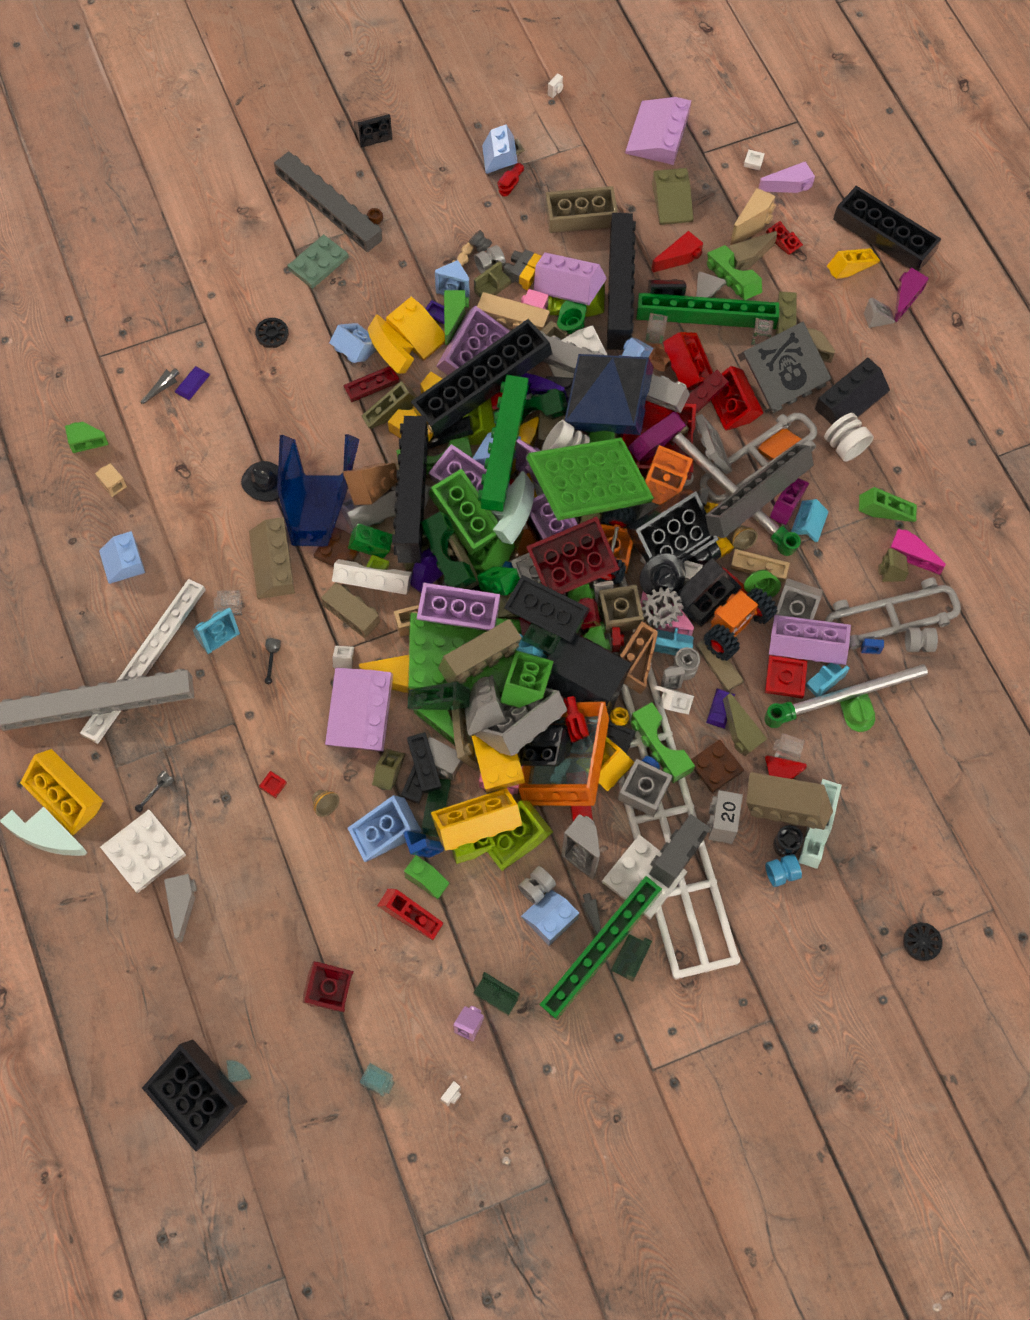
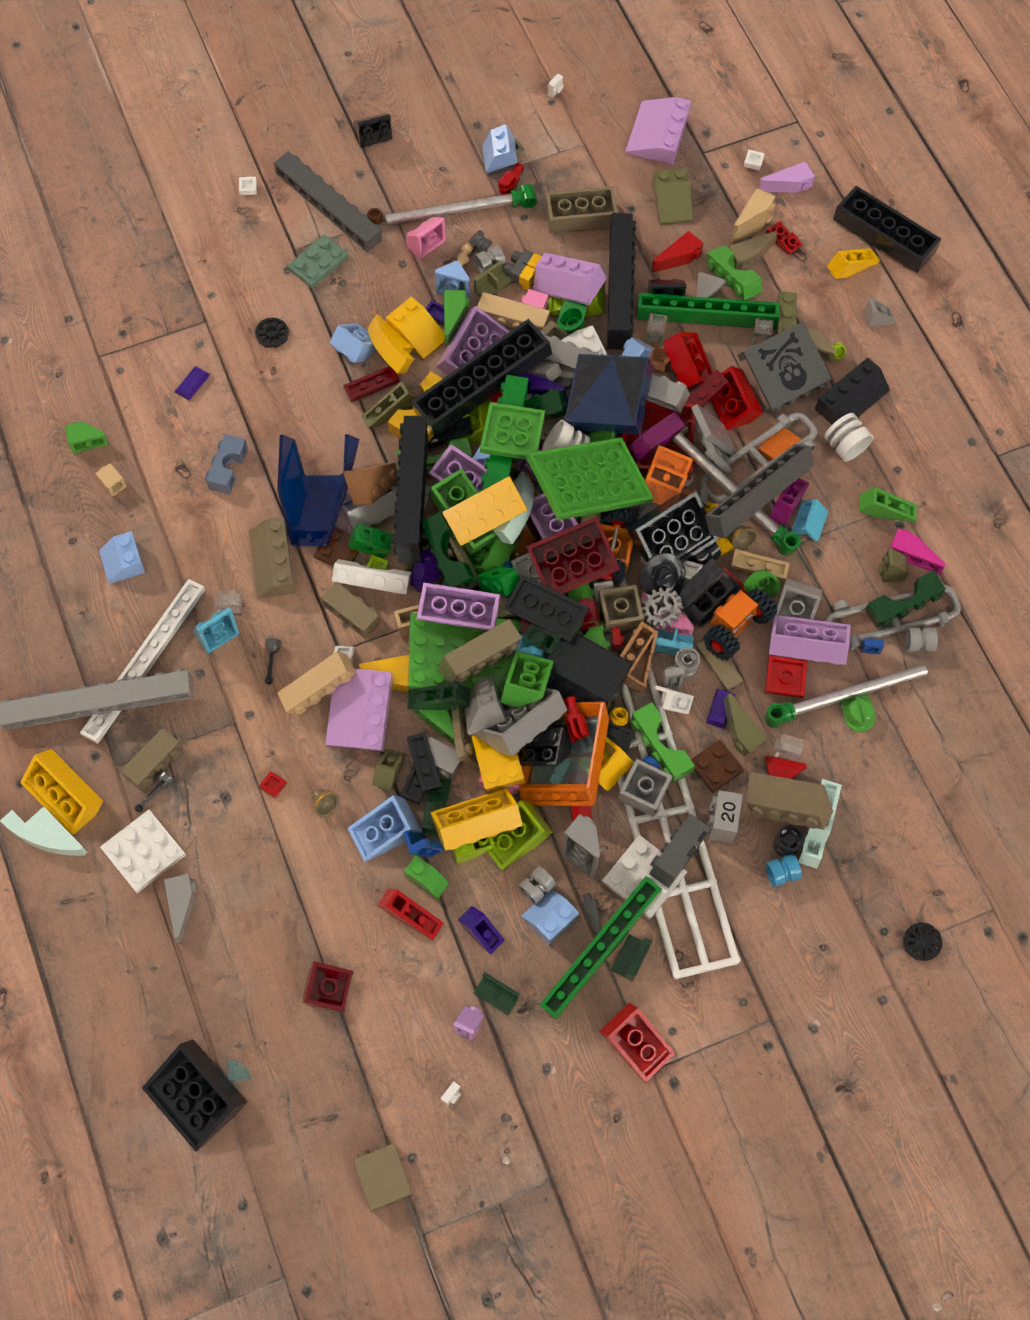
(152, 759): none -> dark tan brick
(165, 381): dark grey piece -> none
(229, 450): none -> sand blue arch
(247, 186): none -> white plate
(261, 481): black hat -> none
(316, 683): none -> tan brick
(377, 1080): clear light blue brick -> none
(382, 1176): none -> dark tan panel
(426, 236): none -> bright pink slope
(481, 929): none -> dark purple slope
(485, 510): none -> yellow plate
(512, 431): none -> bright green plate
(525, 196): none -> flat silver piece
(546, 370): none -> white slope
(637, 1042): none -> red slope
(714, 430): none -> light grey tile
(826, 679): medium azure panel -> none
(841, 350): none -> lime plate
(884, 609): none -> dark green arch
(910, 288): magenta slope -> none

